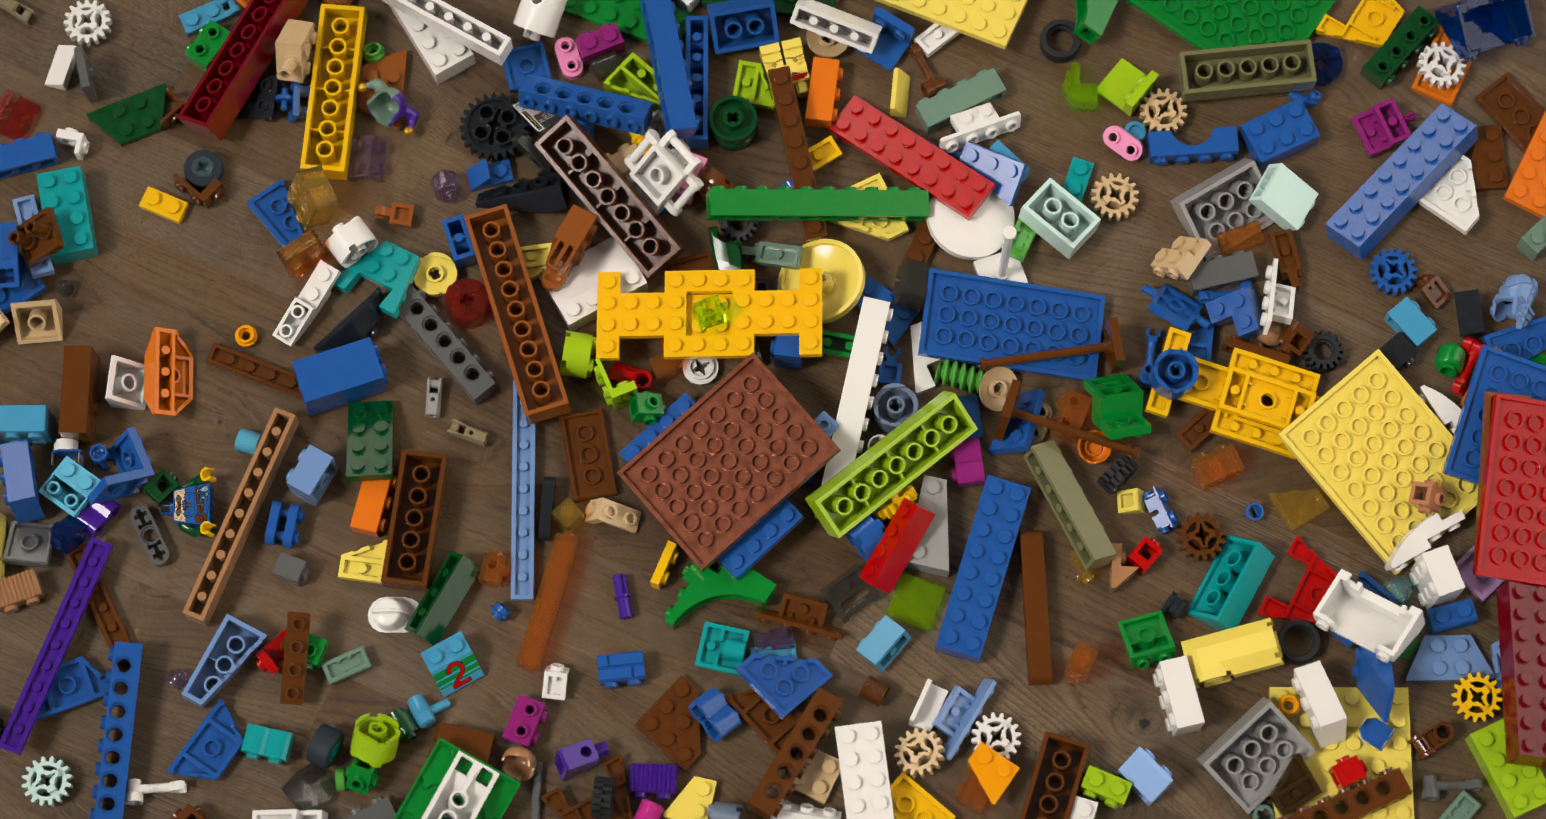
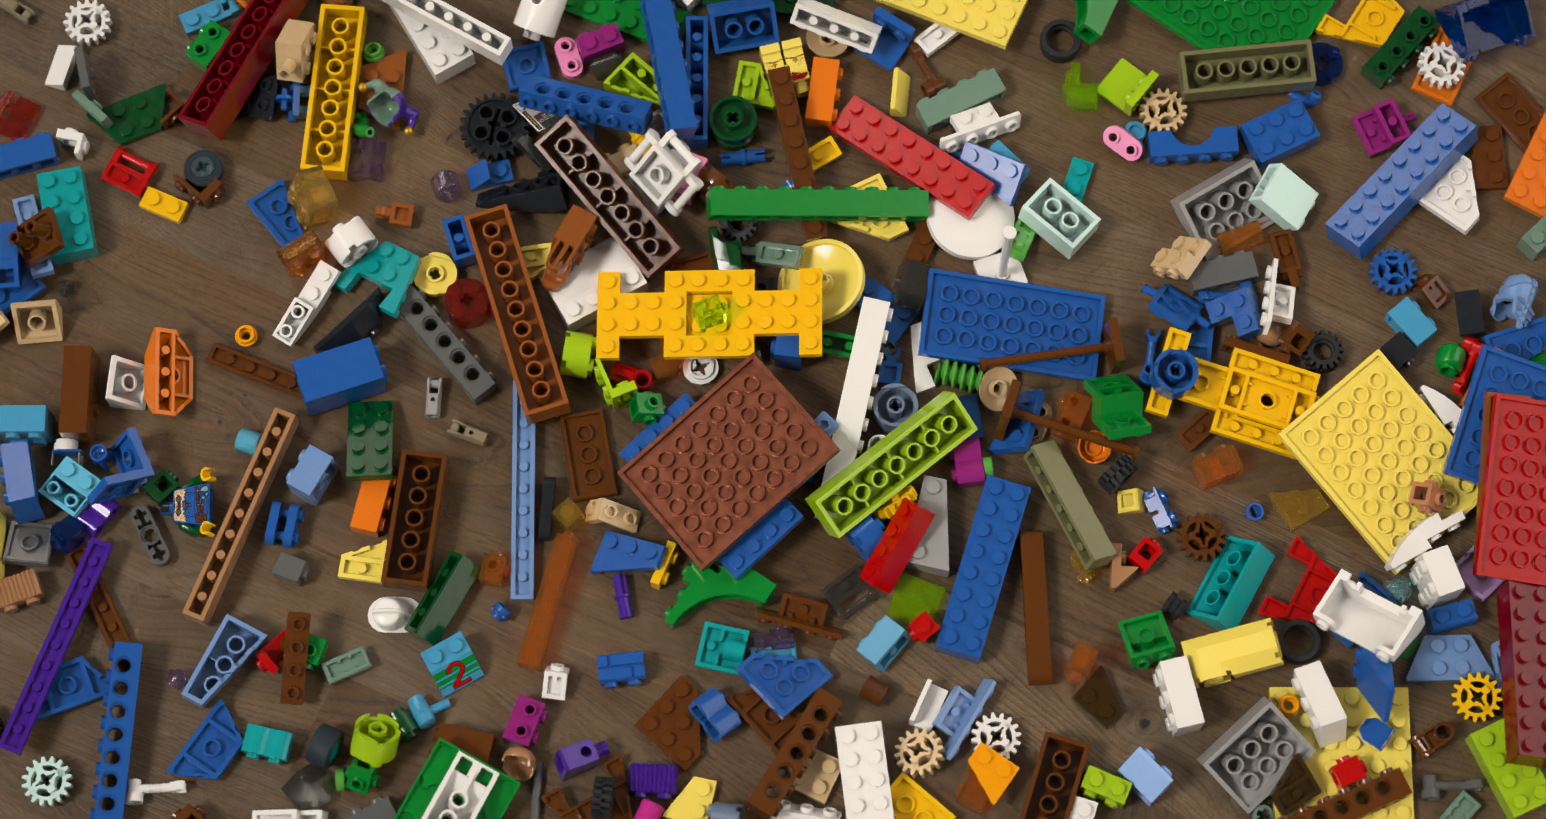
(92, 108): none -> sand green plate
(127, 178): none -> red plate
(361, 126): none -> green arm
(627, 553): none -> blue wing
(743, 157): none -> blue pin
(923, 628): none -> red brick
(988, 466): none -> bright green tile
(1098, 698): none -> dark brown wing
(1112, 206): tan gear -> none

